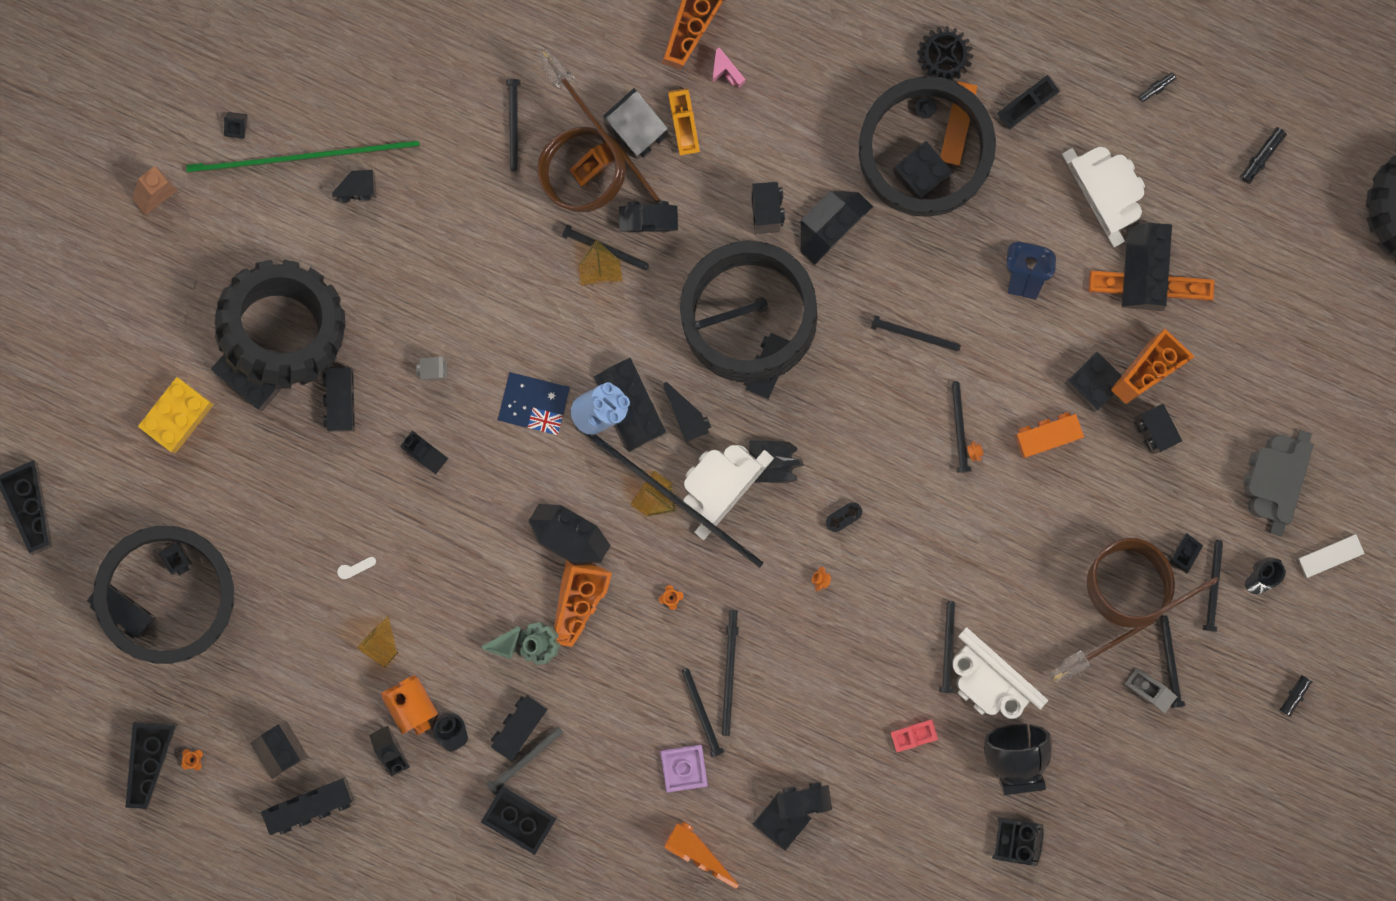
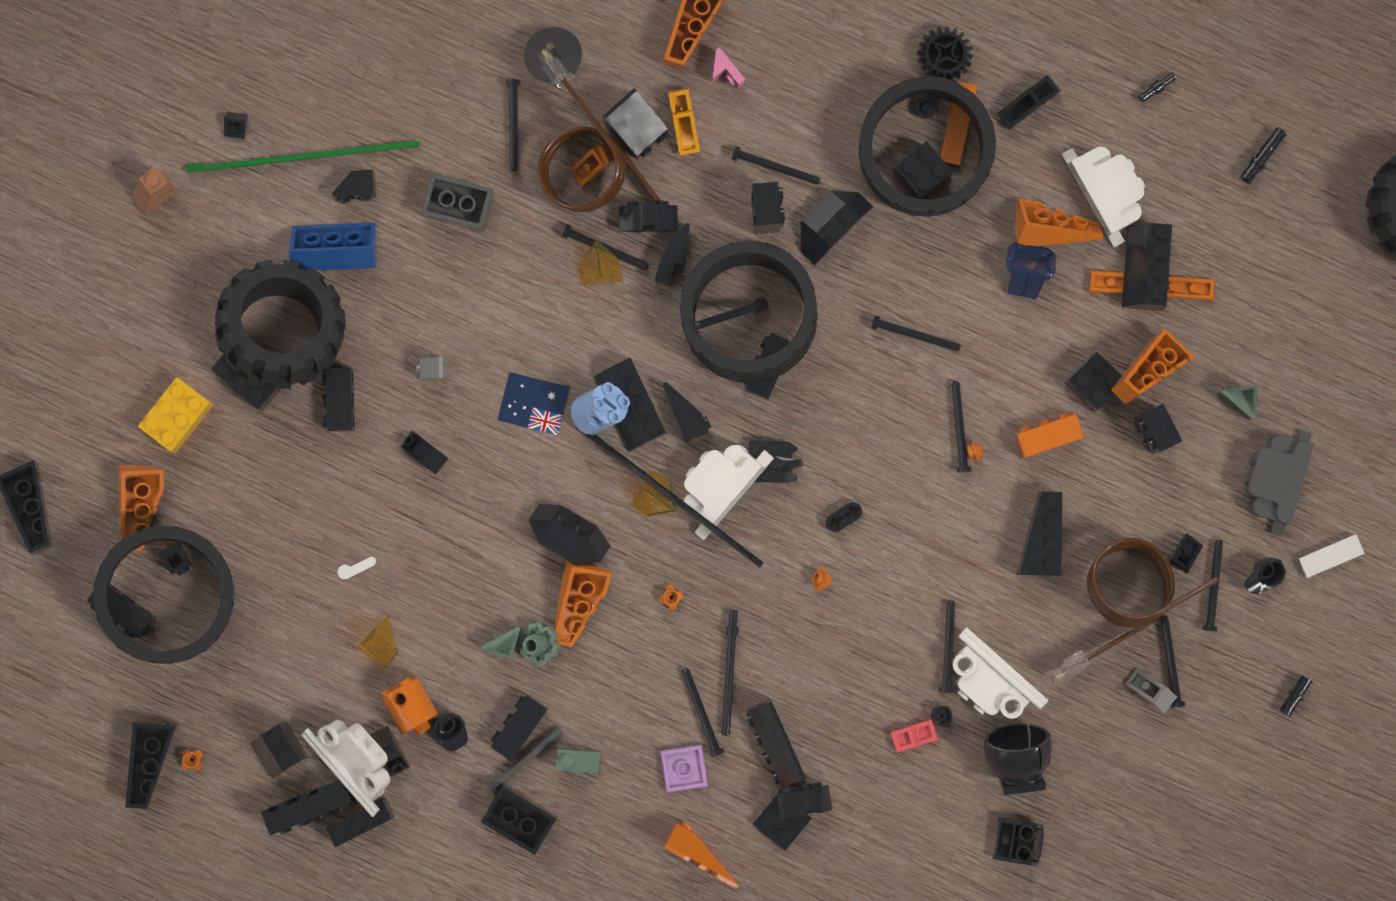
(138, 497): none -> orange wedge
(334, 246): none -> blue slope
(353, 759): none -> white brick
(359, 823): none -> black brick
(457, 202): none -> dark grey brick
(560, 43): none -> black piece
(578, 760): none -> sand green slope
(672, 256): none -> black slope
(774, 166): none -> black bar
(776, 743): none -> black slope
(941, 716): none -> black tile
(1044, 537): none -> black wedge
(1047, 227): none -> orange wedge
(1242, 400): none -> sand green slope

